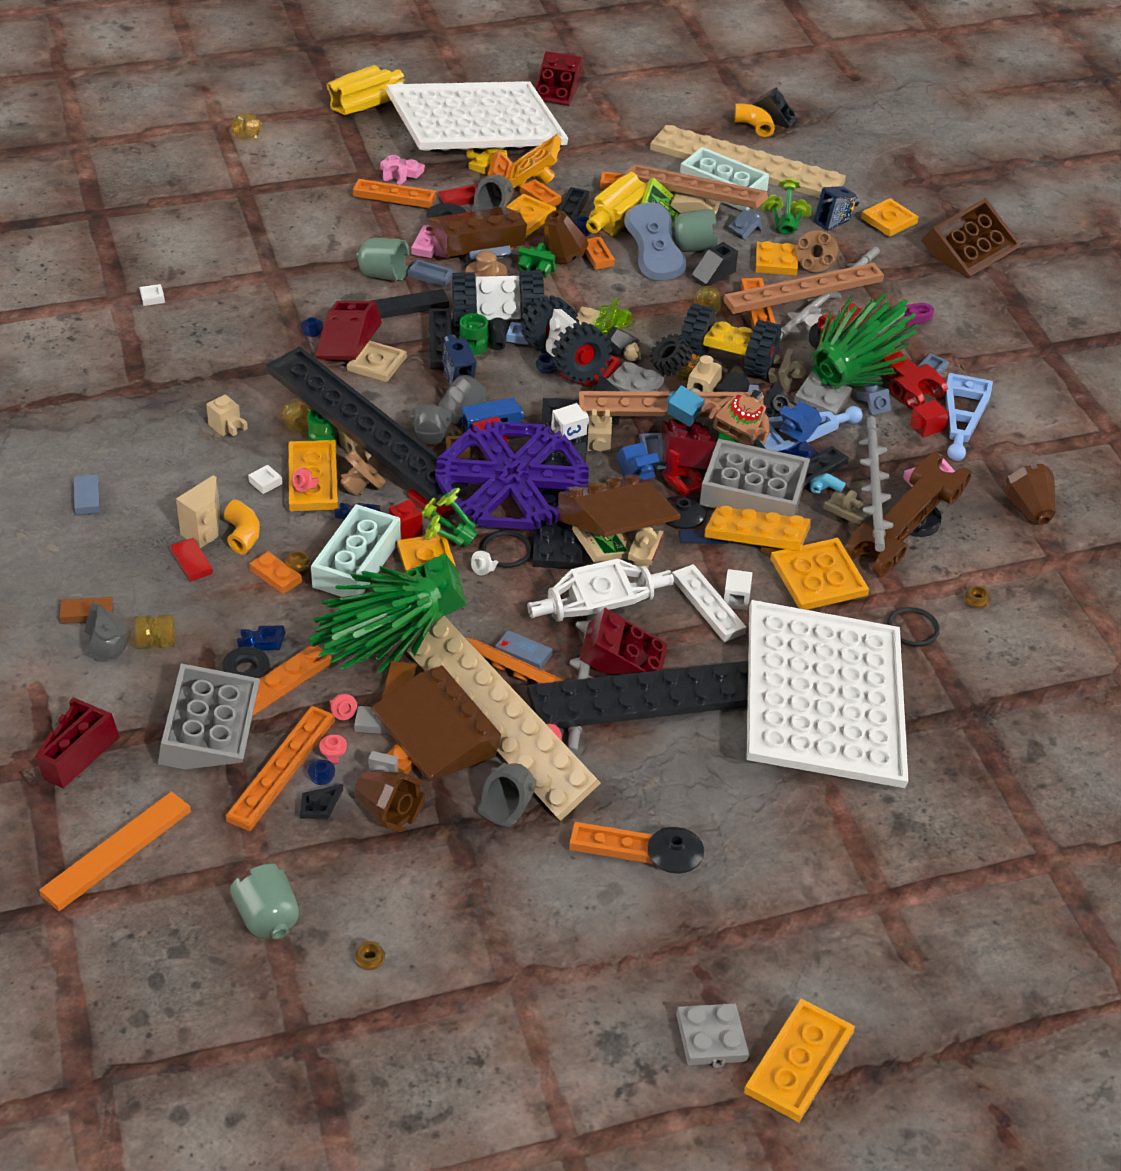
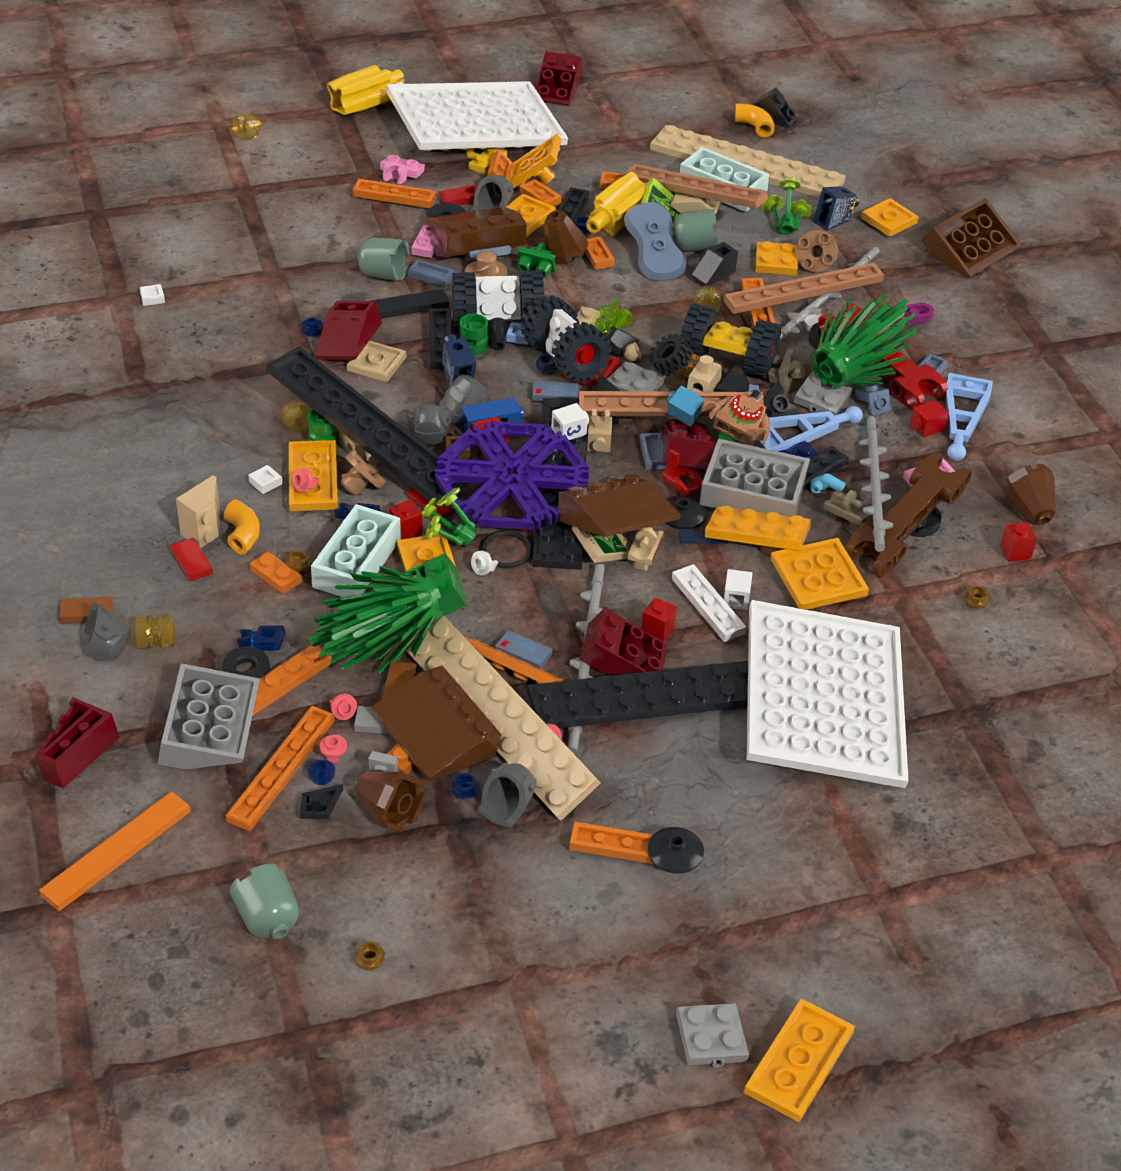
(86, 494): sand blue tile -> none
(225, 416): tan brick -> none
(465, 786): none -> clear blue plate
(554, 390): none -> sand blue tile
(599, 587): white plate -> none
(635, 460): blue brick -> none
(659, 618): none -> red brick
(746, 223): sand blue bracket -> none
(800, 421): blue brick -> none
(920, 611): black tyre -> none
(1018, 542): none -> red brick

